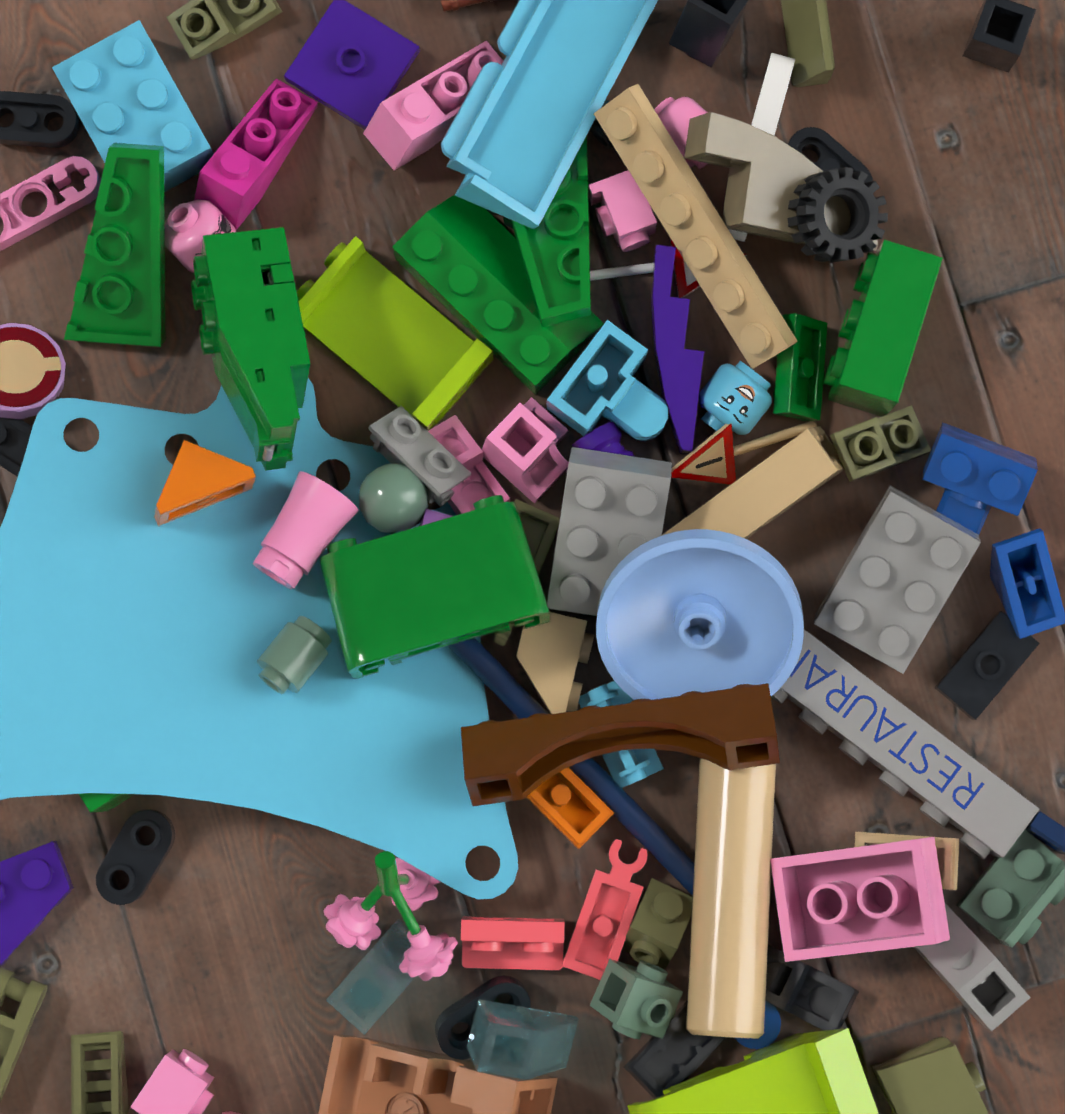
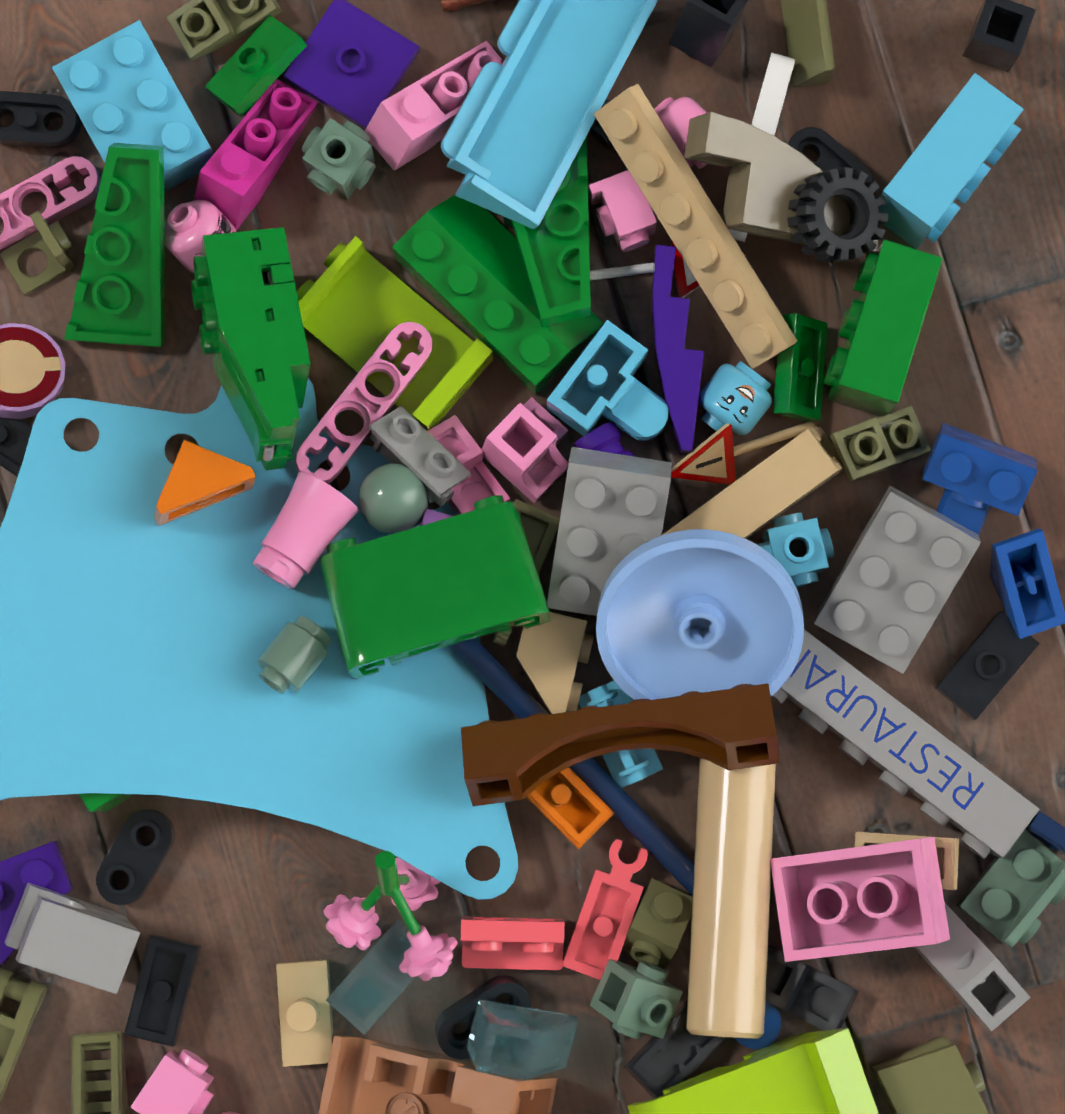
(50, 240): none -> olive bracket
(72, 938): none -> light grey piece
(162, 990): none -> black plate
(255, 66): none -> green plate
(304, 1012): none -> tan tile
(339, 174): none -> sand green brick
(362, 402): none -> bright pink beam
(817, 542): none -> medium azure brick
(950, 162): none -> medium azure brick

